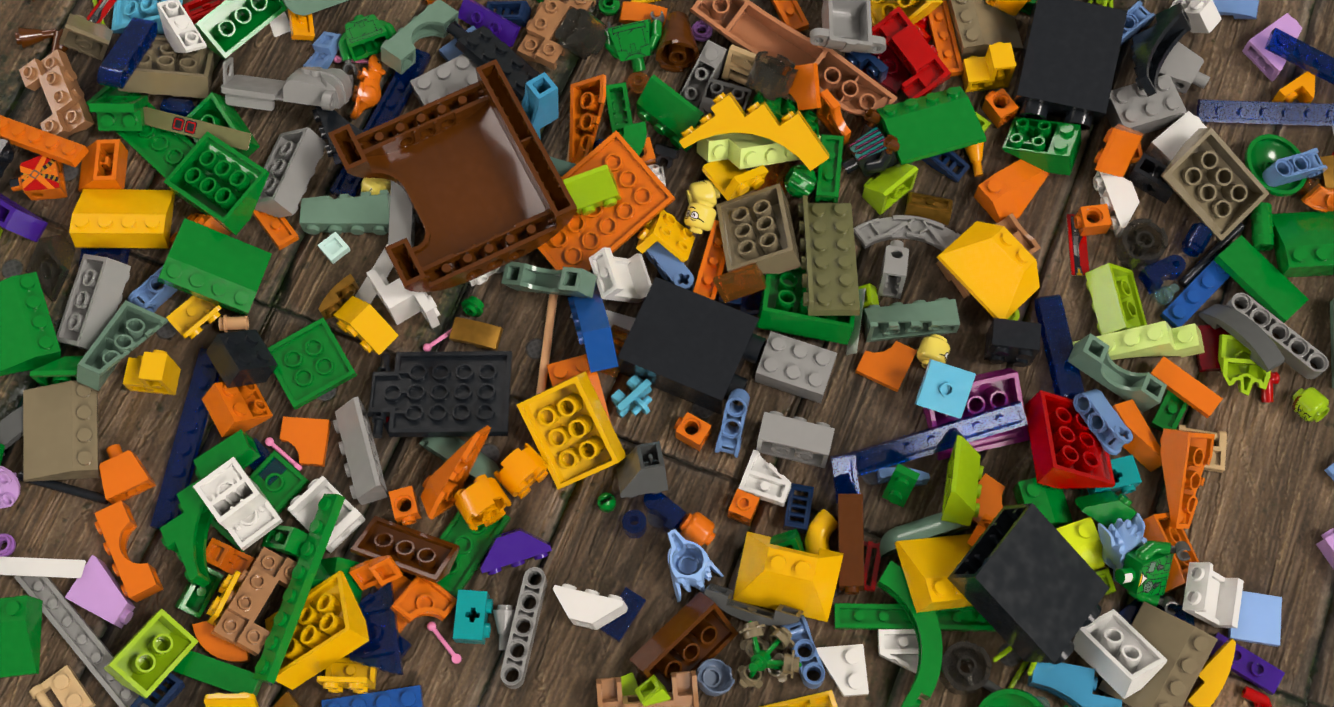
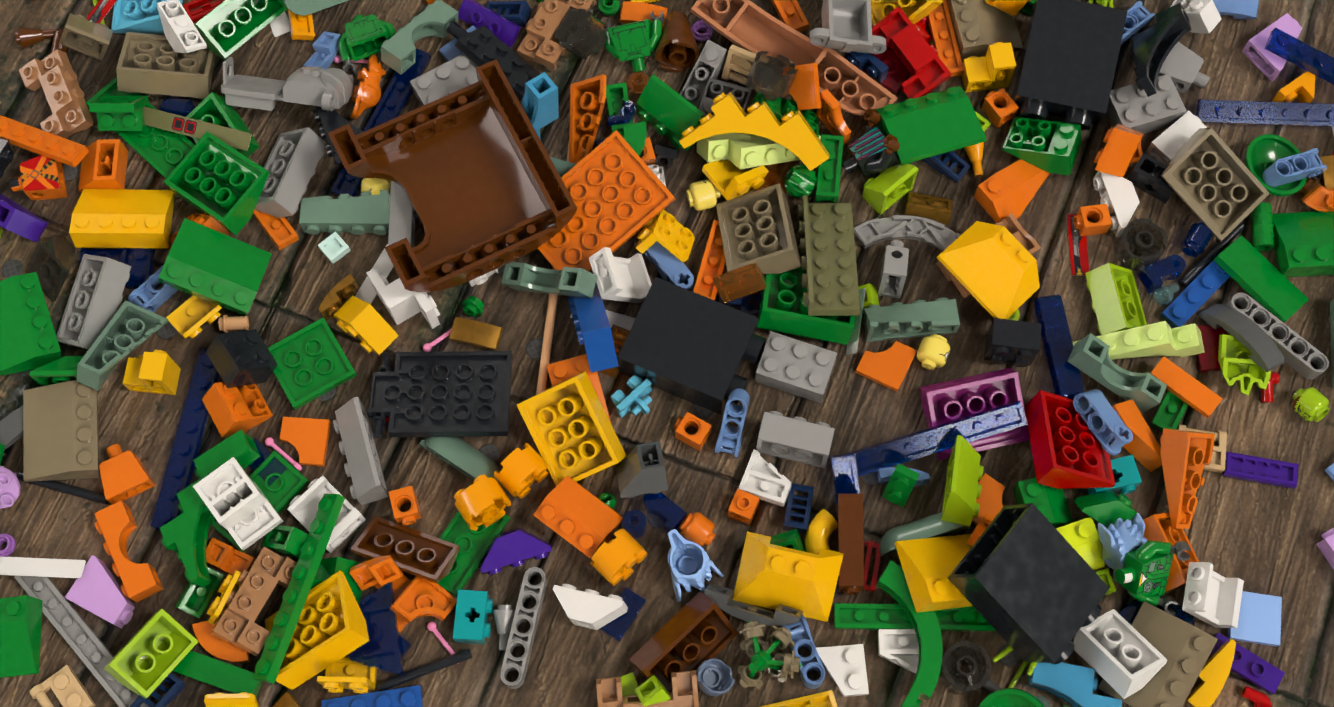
(127, 53): clear blue beam -> none
(141, 265): none -> clear blue plate
(424, 670): none -> black bar
(451, 476): orange wedge -> none
(578, 516): none -> orange slope
(593, 189): lime slope -> none
(617, 557): none -> light orange brick
(624, 116): none -> clear blue arm
(700, 216): light yellow head -> none
(945, 388): medium azure plate -> none
(1261, 470): none -> dark purple plate

